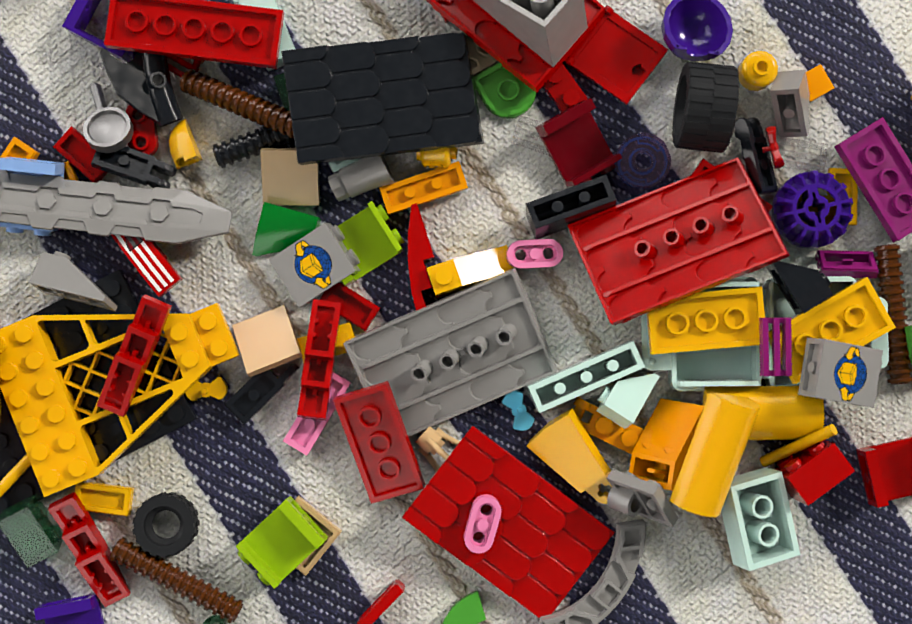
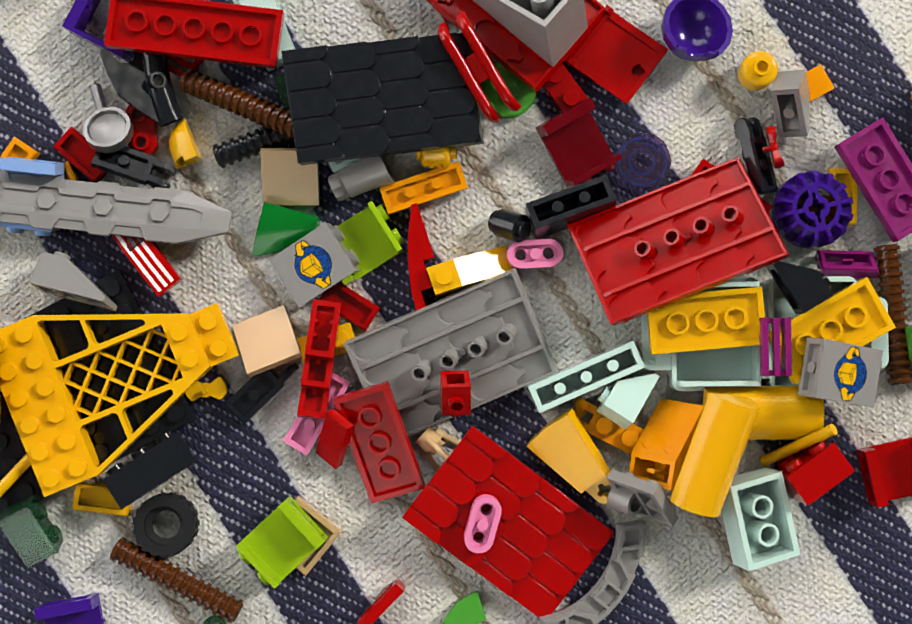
(89, 549): red slope -> none
(134, 355): red slope -> none
(149, 469): none -> black brick
(334, 438): none -> red tile
(455, 393): none -> red brick
(477, 68): none -> red piece
(509, 225): none -> black brick
(522, 419): medium azure piece -> none
(705, 107): black tyre -> none

